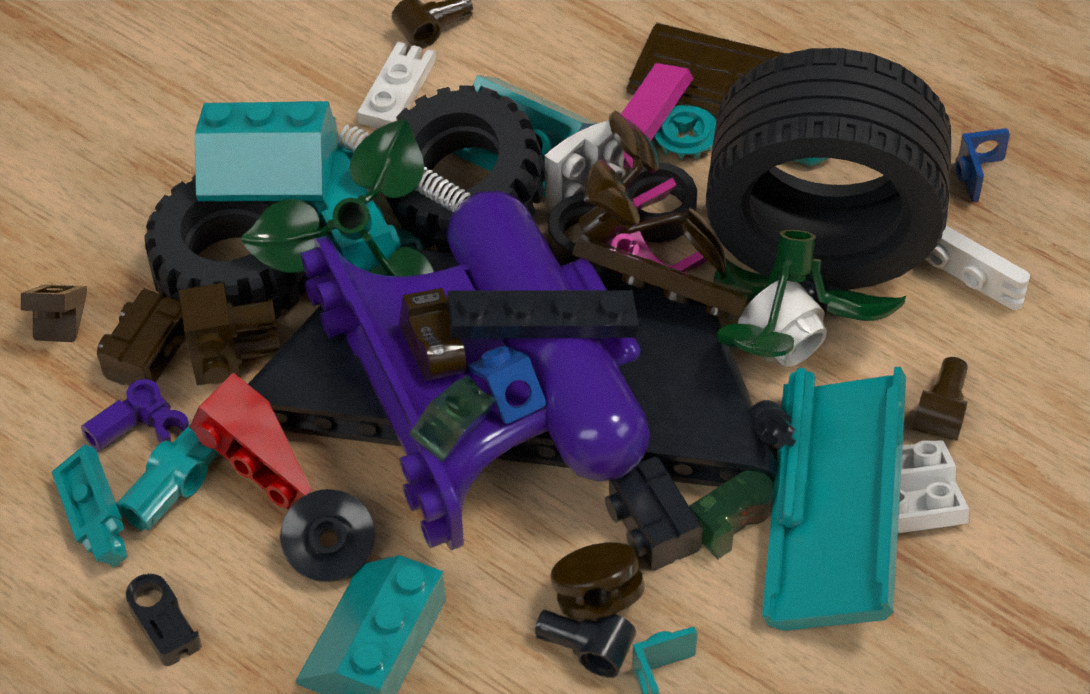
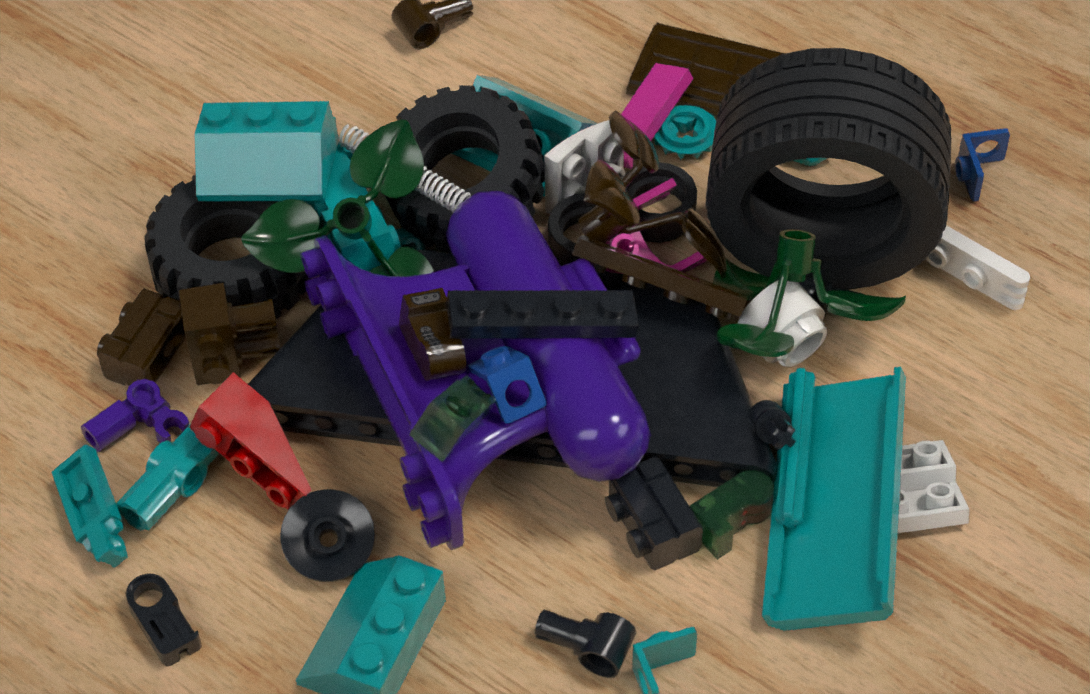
(55, 311): dark brown slope -> none
(396, 85): white hinge -> none
(597, 580): dark brown head -> none
(943, 406): dark brown pin -> none

